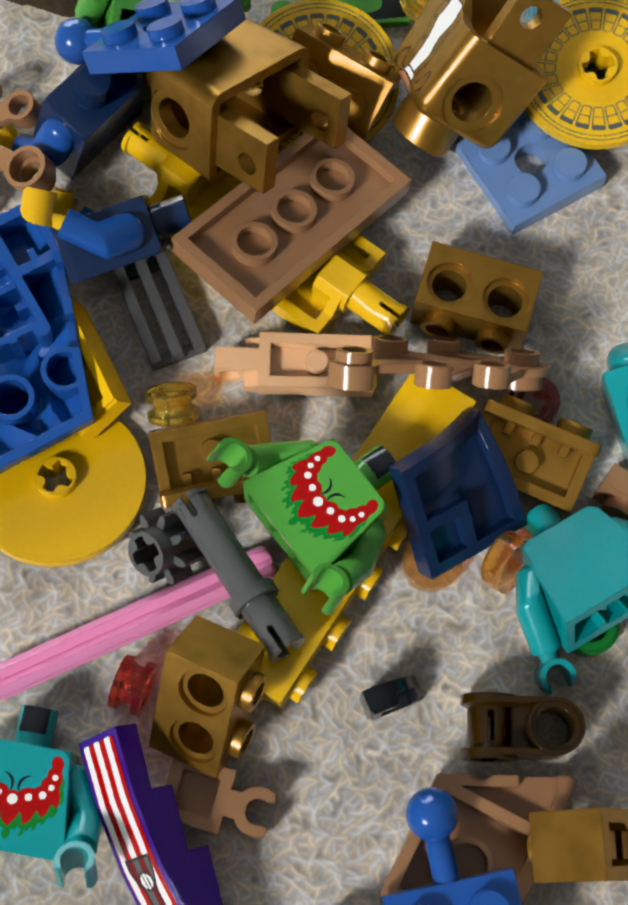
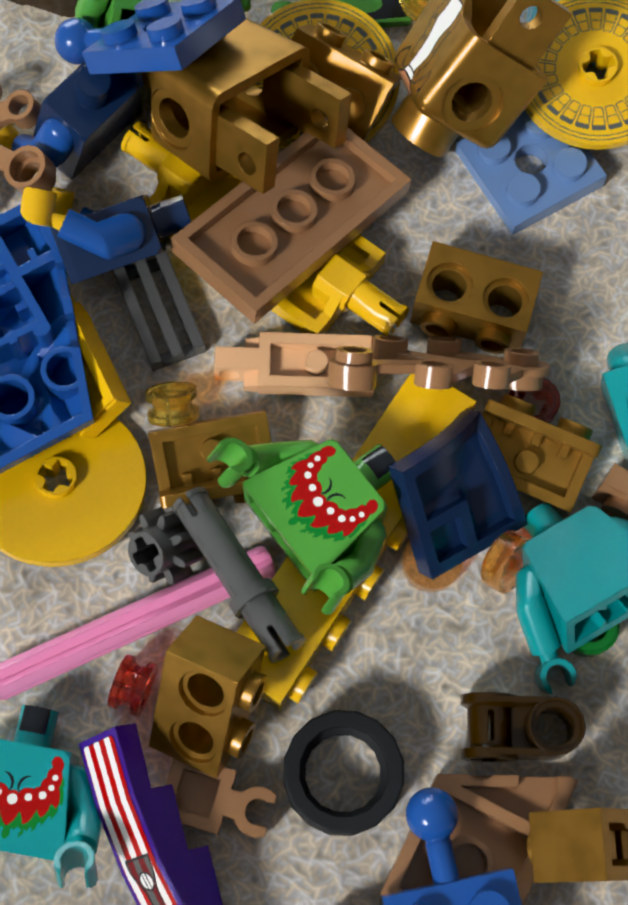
(387, 753): none -> black tyre
(390, 697): black tile -> none

